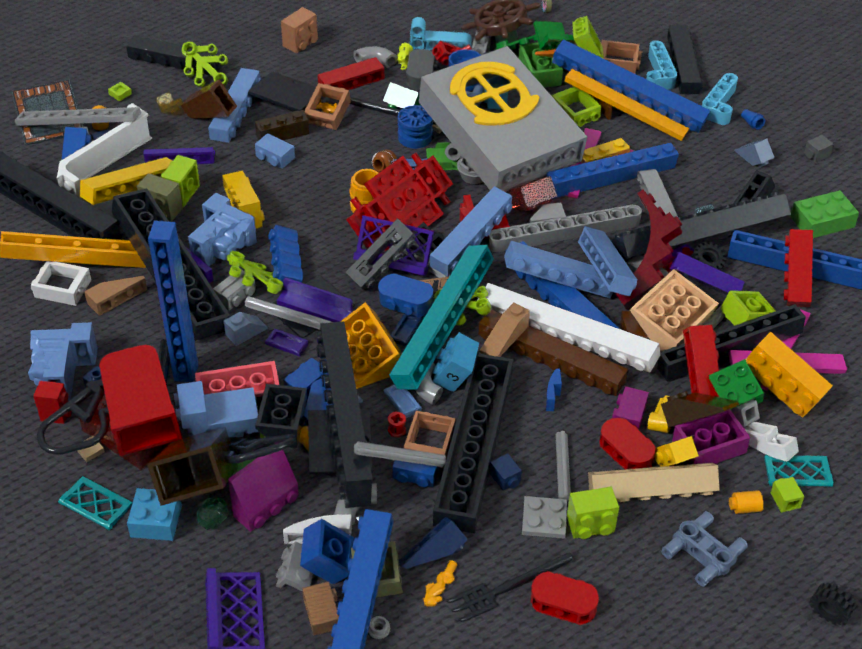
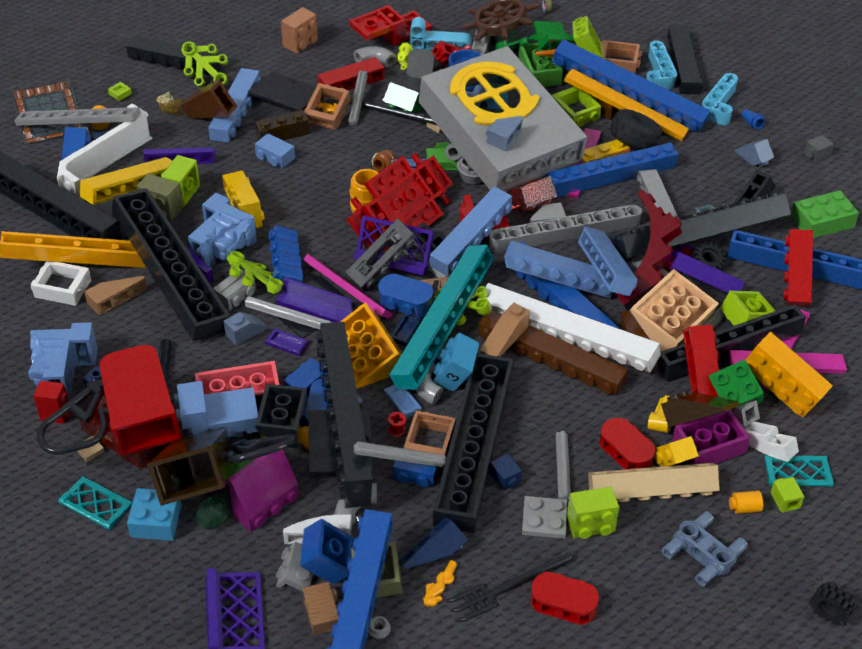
(173, 300): blue brick -> none
(350, 288): none -> dark pink tile
(358, 97): none -> light grey axle
(386, 23): none -> red bracket
(414, 127): blue wheel -> none
(504, 131): none -> sand blue slope
(553, 390): blue slope -> none
(631, 405): magenta brick -> none
(635, 129): none -> black tyre

